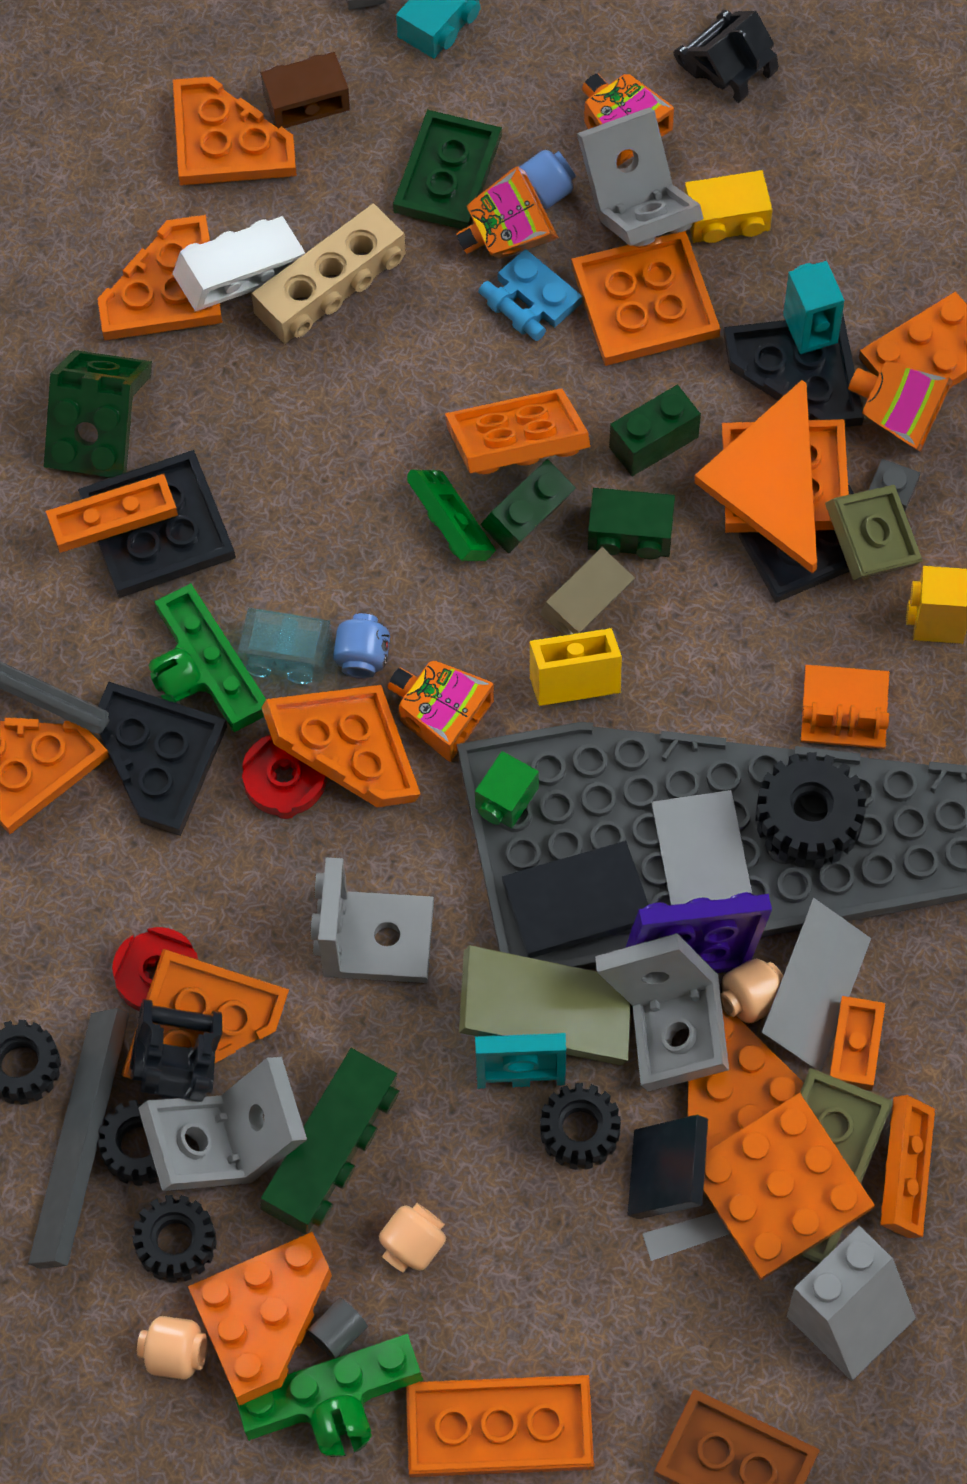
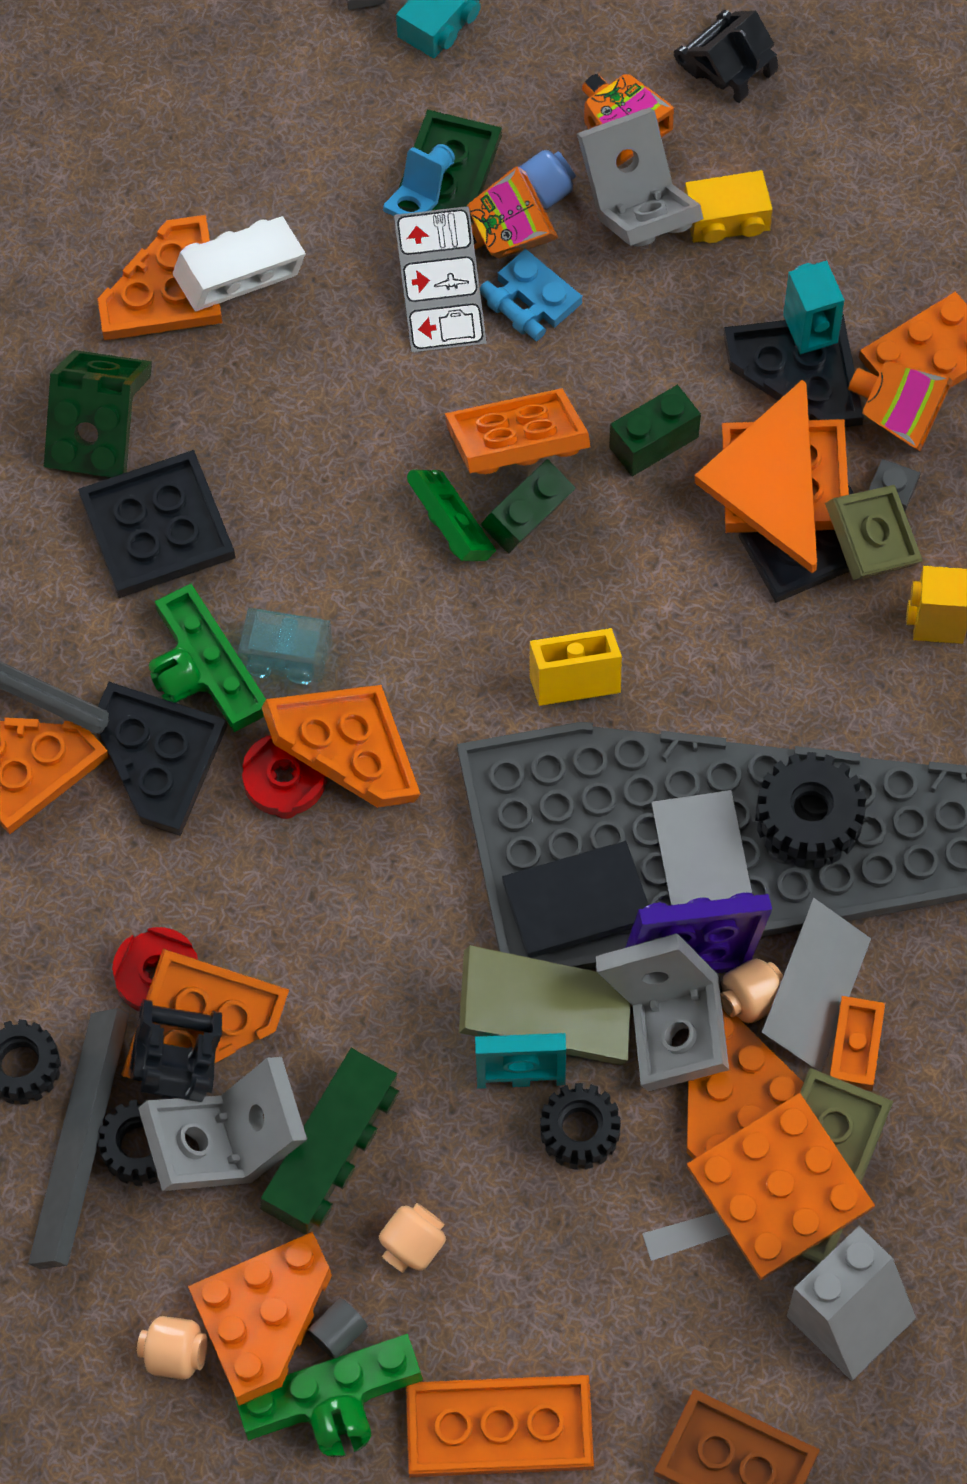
(111, 513): orange plate -> none
(166, 1213): black tyre -> none
(226, 137): orange plate -> none
(305, 90): reddish brown brick -> none
(335, 255): tan brick -> none
(349, 922): light grey bracket -> none
(361, 646): medium blue head -> none
(421, 179): none -> dark azure bracket
(440, 279): none -> sticker
(442, 704): torso -> none
(506, 790): green brick -> none
(586, 593): dark tan hinge -> none
(631, 522): dark green brick -> none
(645, 298): orange plate -> none
(668, 1167): black tile -> none
(845, 706): orange hinge -> none
(907, 1167): orange plate -> none

